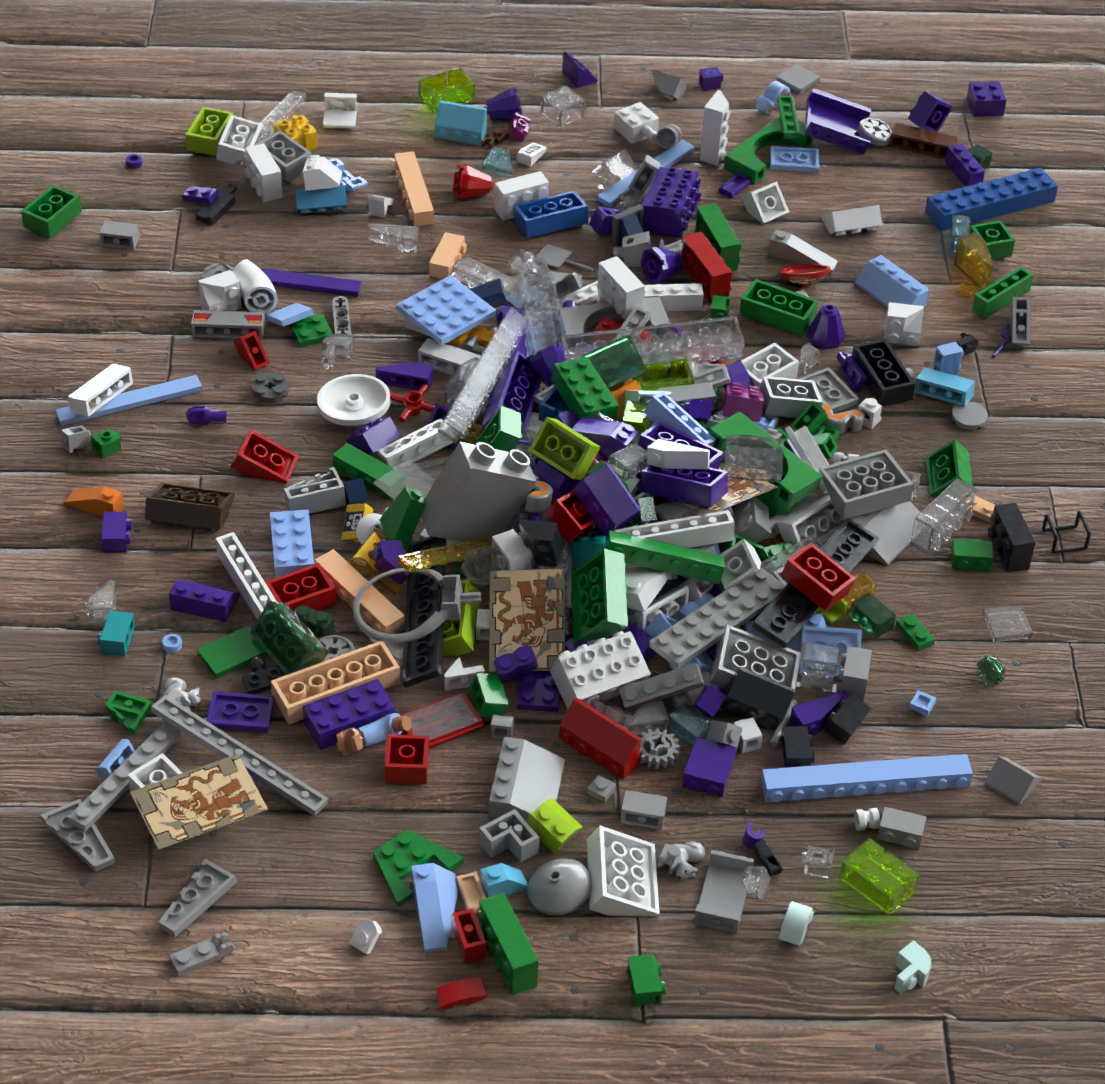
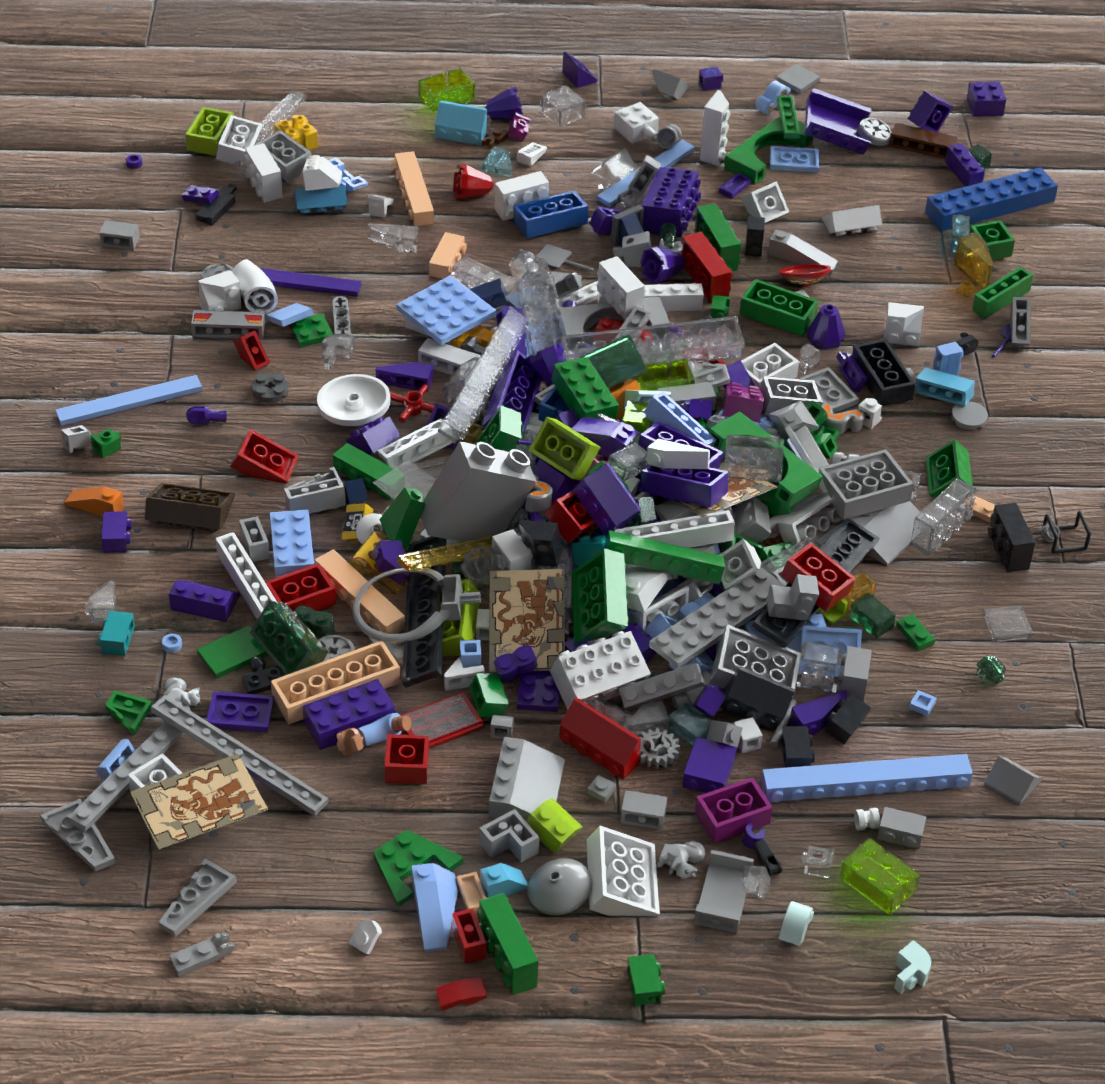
(51, 211): green brick -> none
(100, 390): white brick -> none
(254, 539): none -> light grey brick
(340, 110): white bracket -> none
(470, 653): none -> light blue brick
(668, 234): none -> clear green animal
(732, 808): none -> magenta brick
(754, 236): none -> black brick
(793, 601): none -> light grey brick
(794, 416): none -> light grey slope
(891, 284): light blue slope -> none
(971, 555): green brick -> none
(1047, 534): none -> light grey plate

